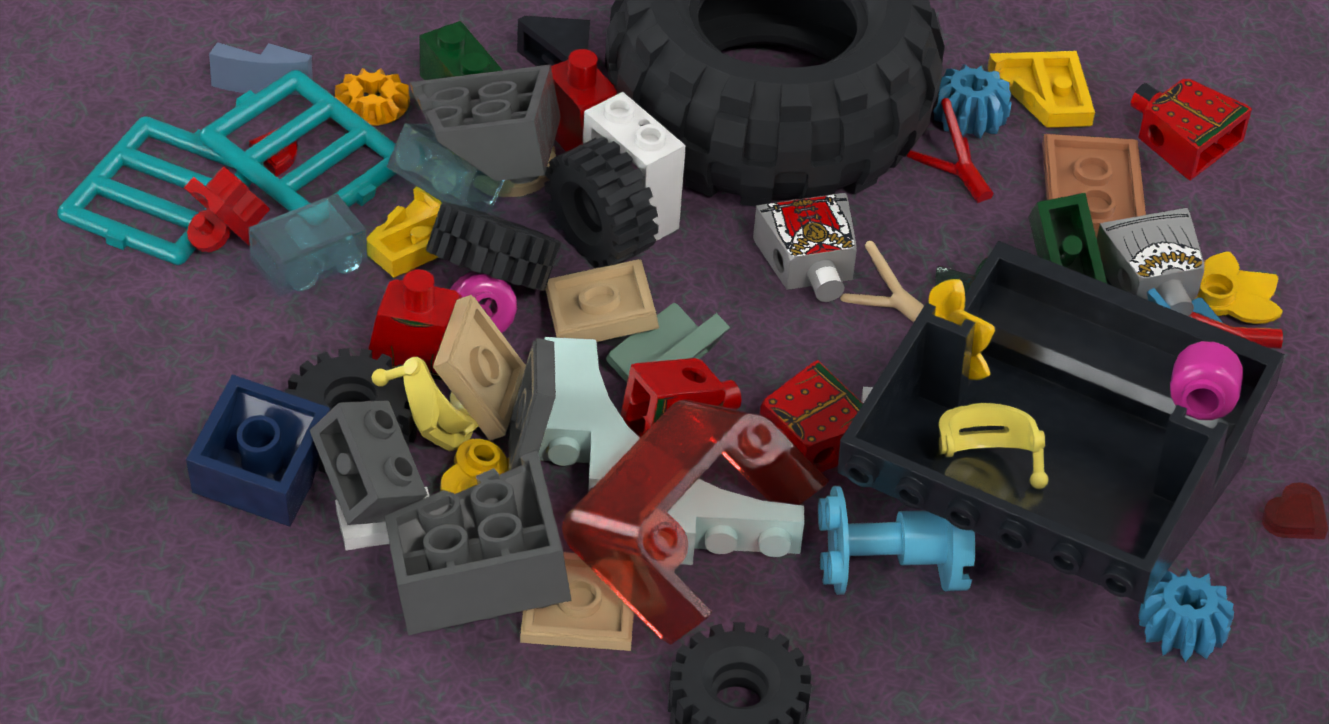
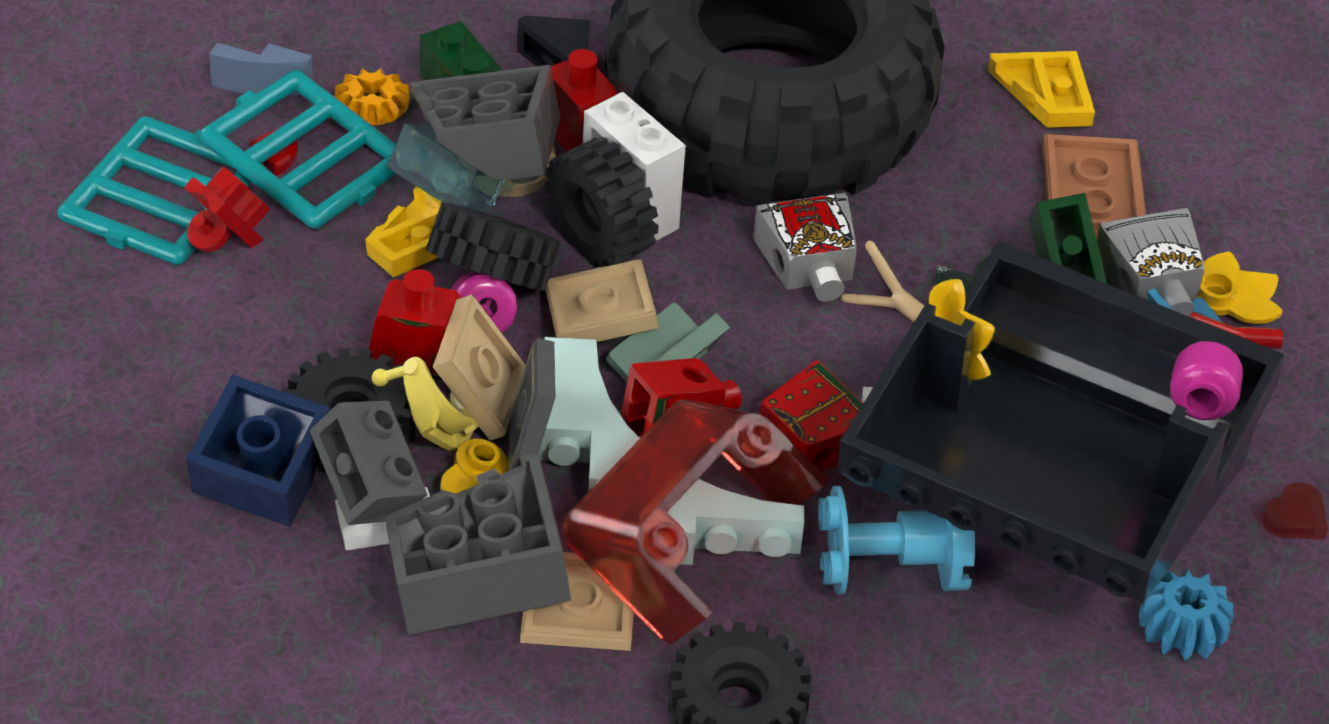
(308, 245): clear light blue brick -> none
(964, 167): red plant -> none
(977, 99): dark azure gear -> none
(1019, 432): light yellow helmet -> none
(1190, 124): red torso -> none

